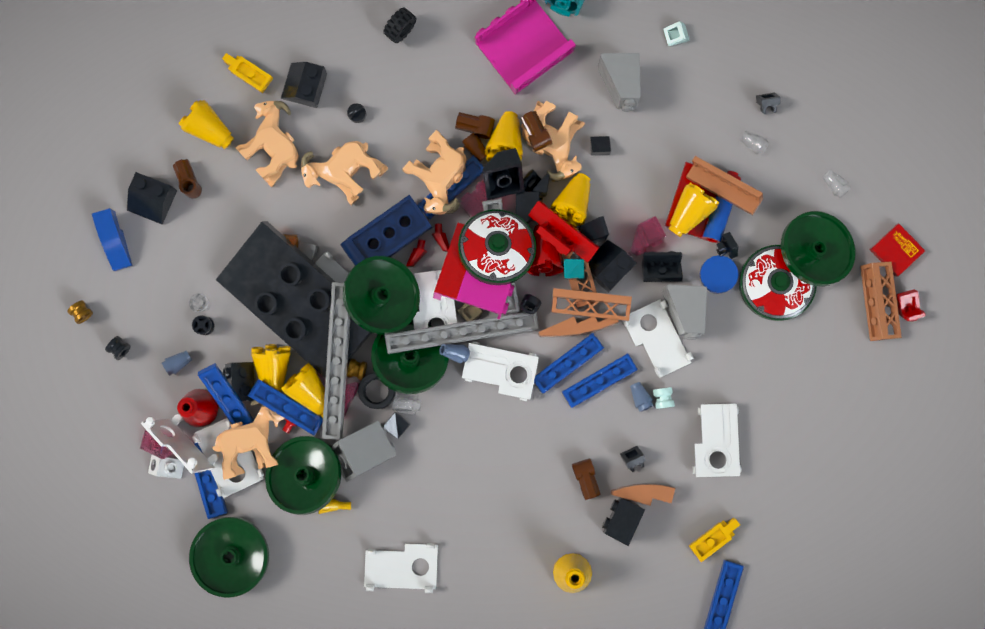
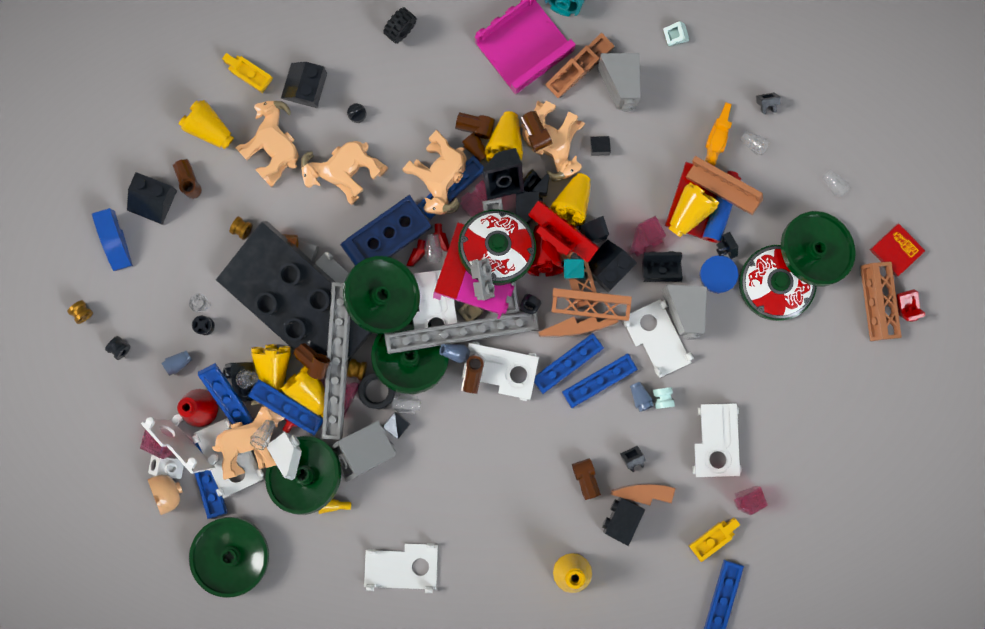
(165, 492): none -> light nougat cylinder
(241, 228): none -> pearl gold wheel
(243, 379): none -> clear cone
(262, 436): none -> clear cone
(286, 454): none -> white slope
(316, 363): none -> reddish brown piece
(433, 249): none -> clear cone
(472, 375): none -> reddish brown piece
(484, 288): none -> light grey hinge
(579, 66): none -> nougat slope
(718, 135): none -> light orange animal
(750, 500): none -> clear pink slope

